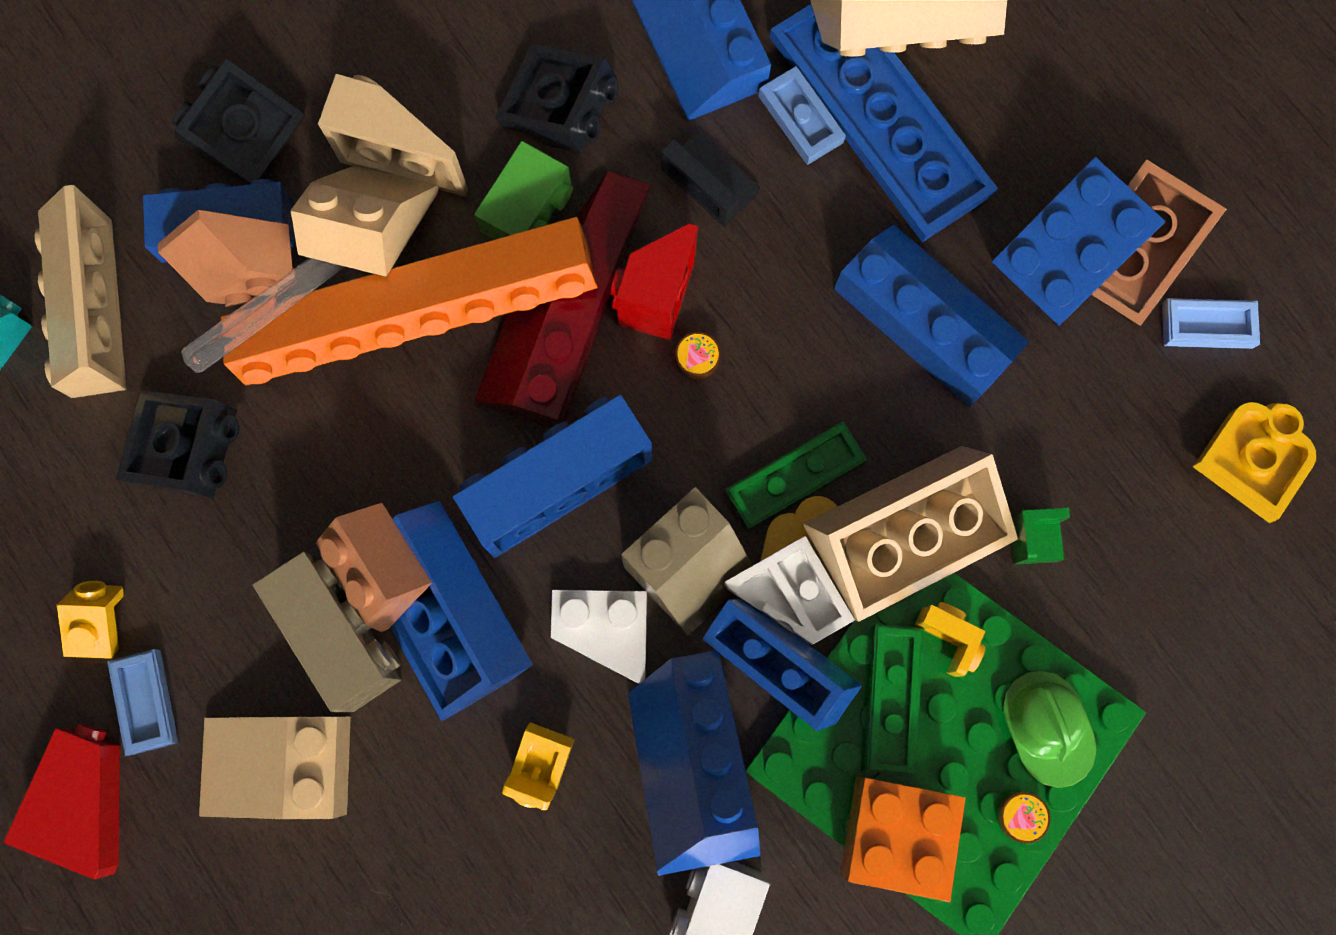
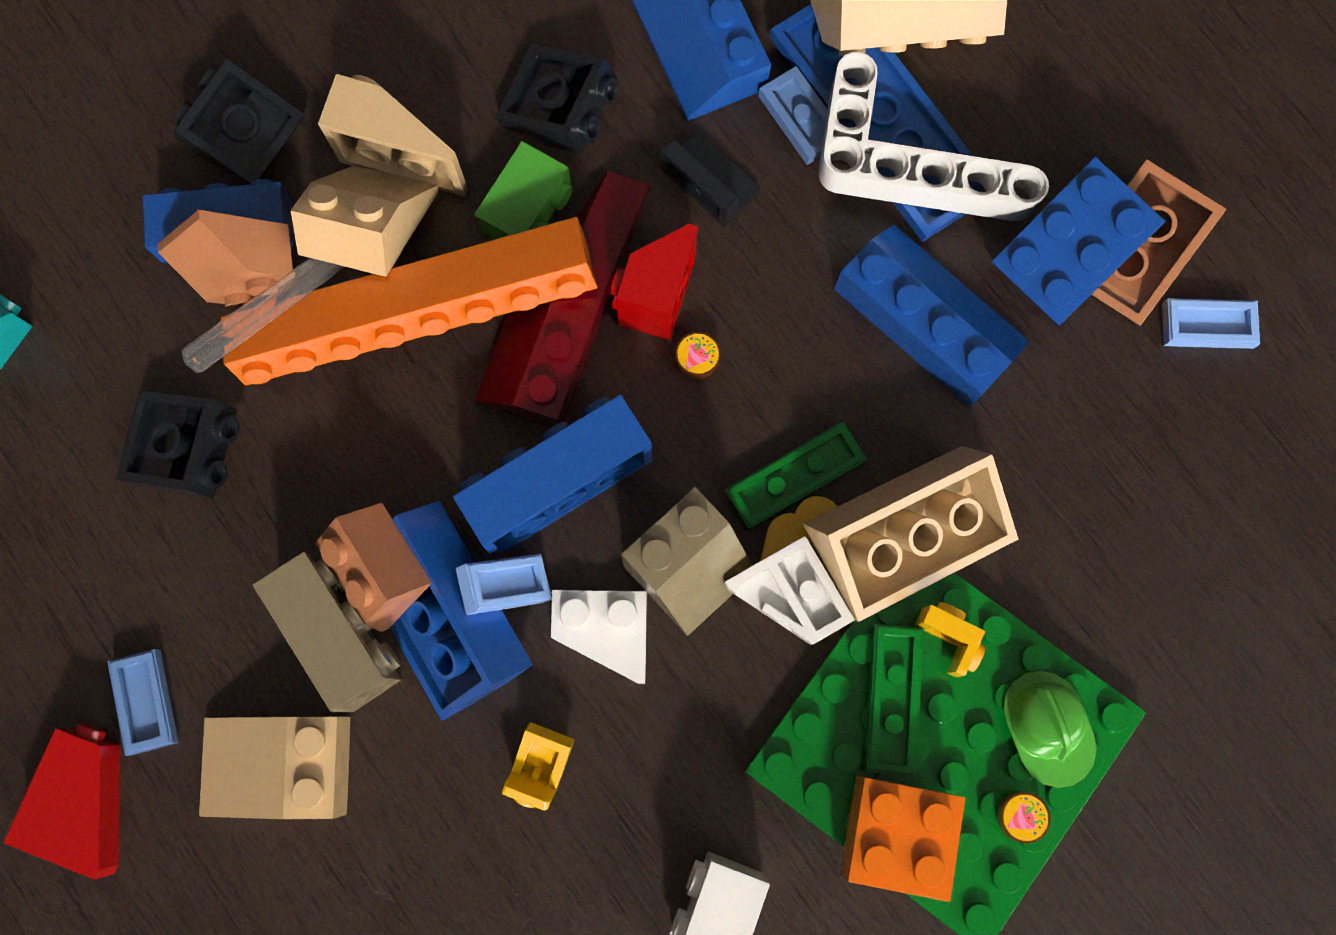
(79, 296): tan slope -> none
(89, 620): yellow bracket -> none
(503, 584): none -> light blue tile
(692, 766): blue slope -> none
(782, 664): blue brick -> none
(911, 162): none -> white beam
(1038, 536): green panel -> none
(1260, 457): yellow plate -> none

